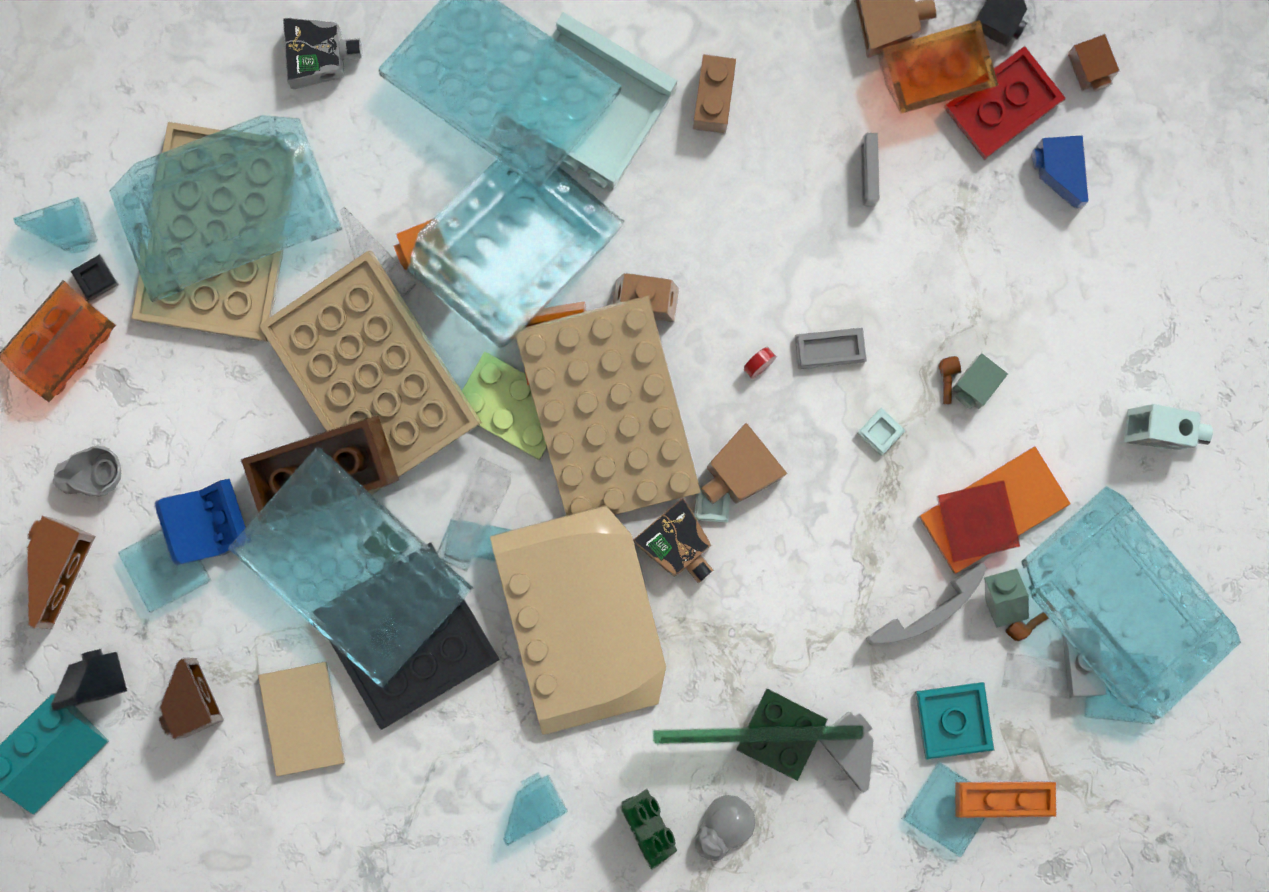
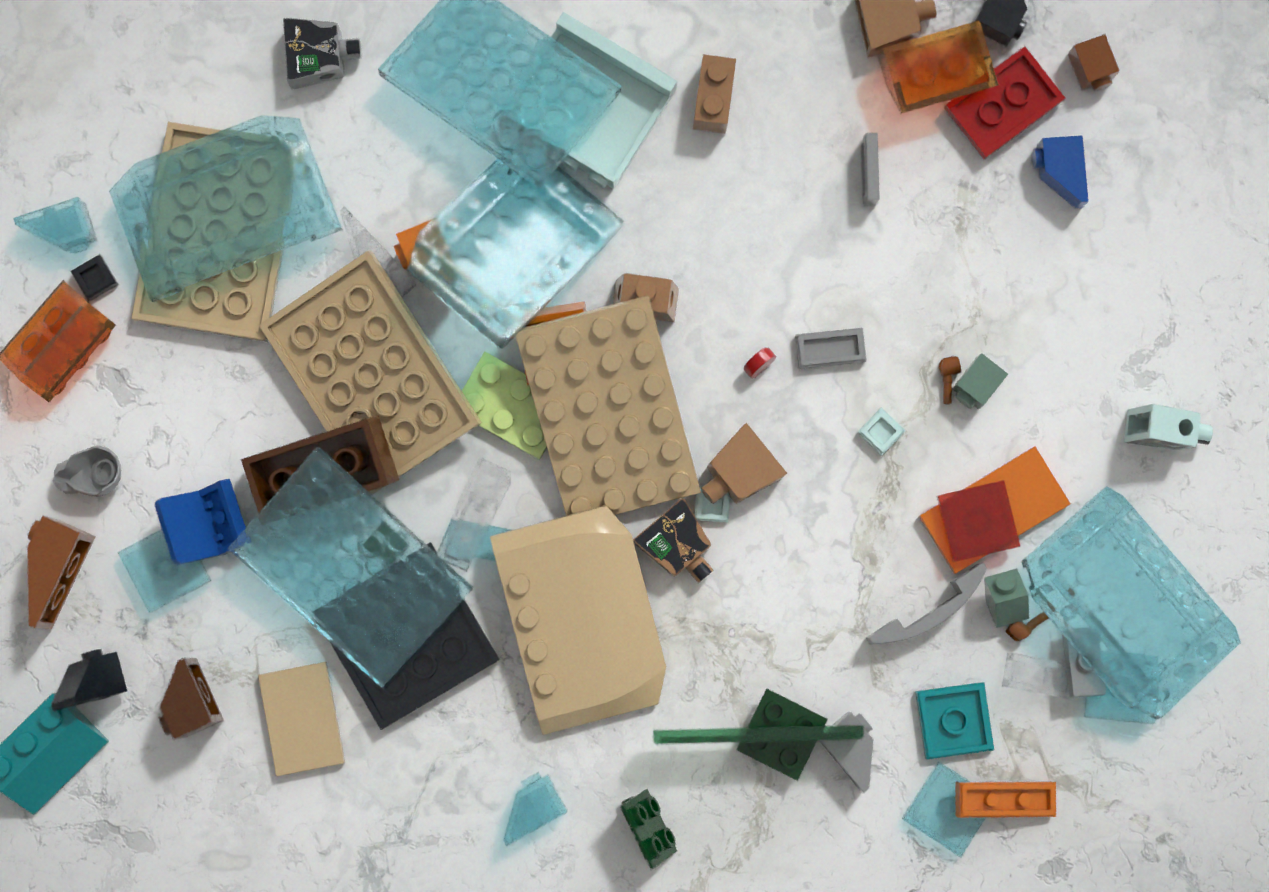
(724, 826): light grey hair -> none

